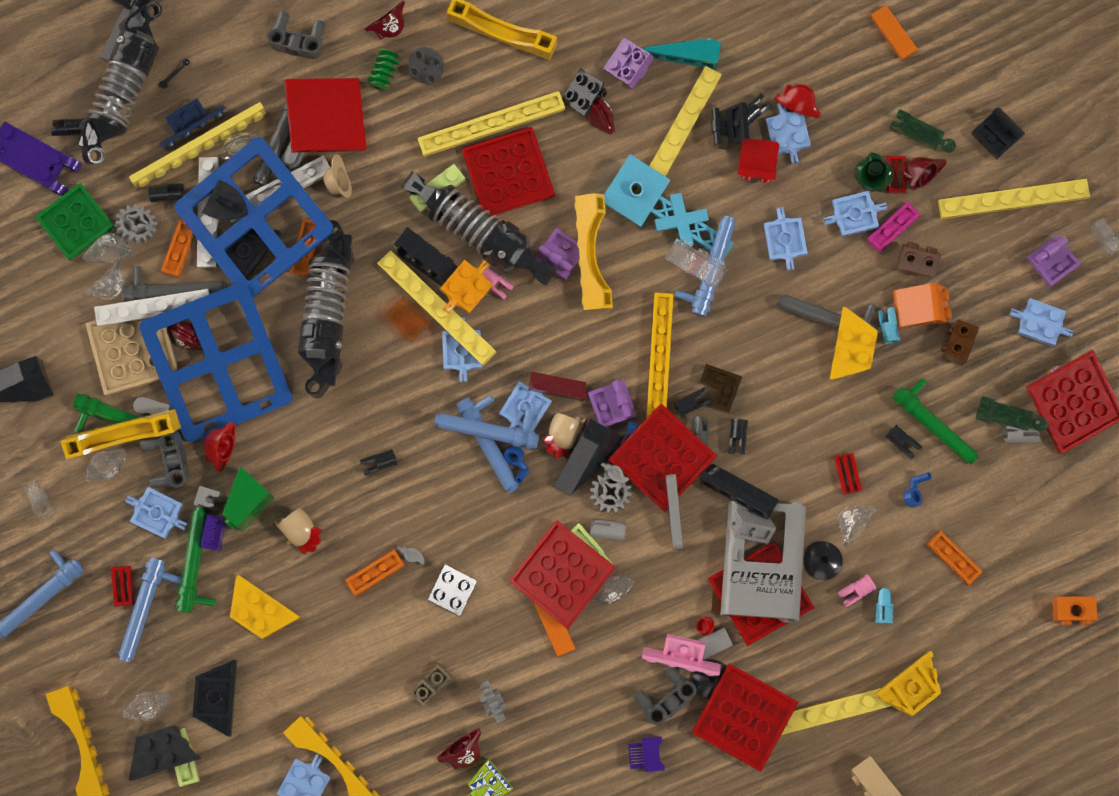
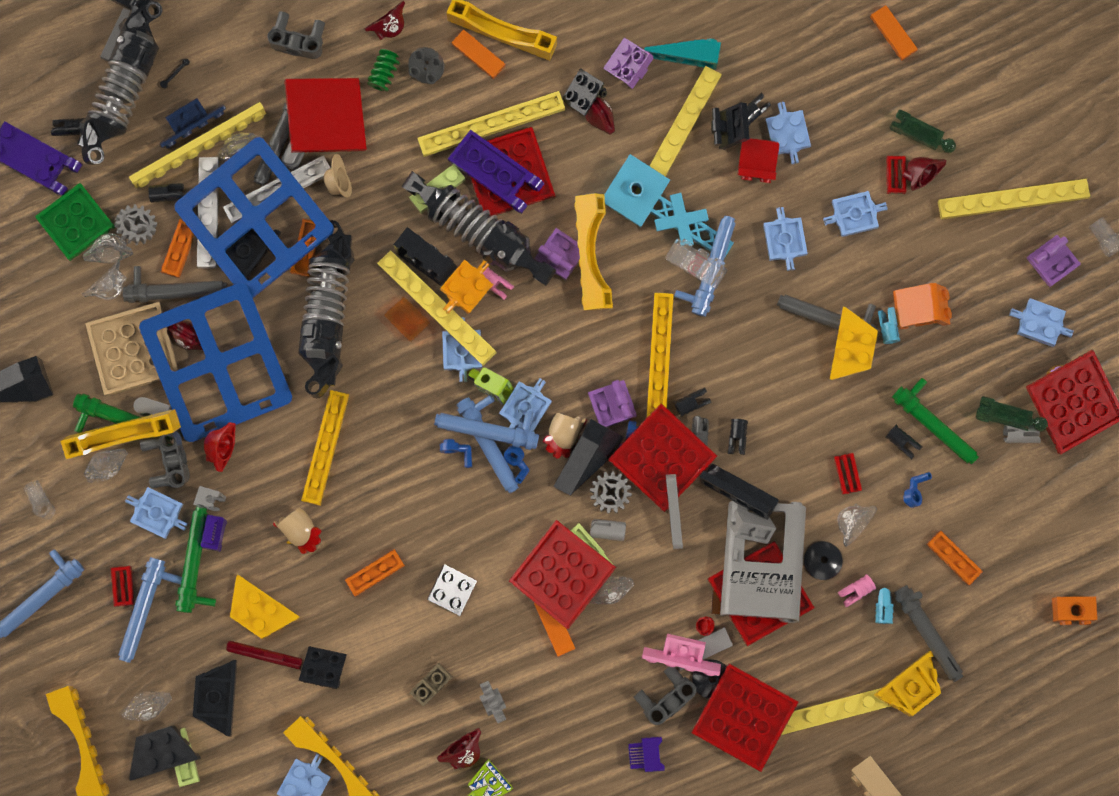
(144, 308): white plate -> none
(225, 203): black shield -> none
(245, 501): green slope -> none
(264, 654): none -> dark red axle
(322, 667): none -> black hinge
(325, 447): none -> yellow tile
(383, 461): black hinge -> none
(411, 555): light grey piece -> none
(450, 446): none -> blue plate
(478, 54): none -> orange tile
(492, 384): none -> lime torso
(493, 169): none -> dark purple hinge
(557, 386): dark red slope -> none
(615, 473): light grey piece -> none
(725, 383): dark brown plate -> none
(799, 99): red hat -> none
(873, 173): dark green hair -> none
(893, 227): dark pink tile -> none
(913, 608): none -> dark grey cylinder
(917, 262): reddish brown brick -> none
(959, 342): reddish brown brick -> none
(998, 133): black plate -> none

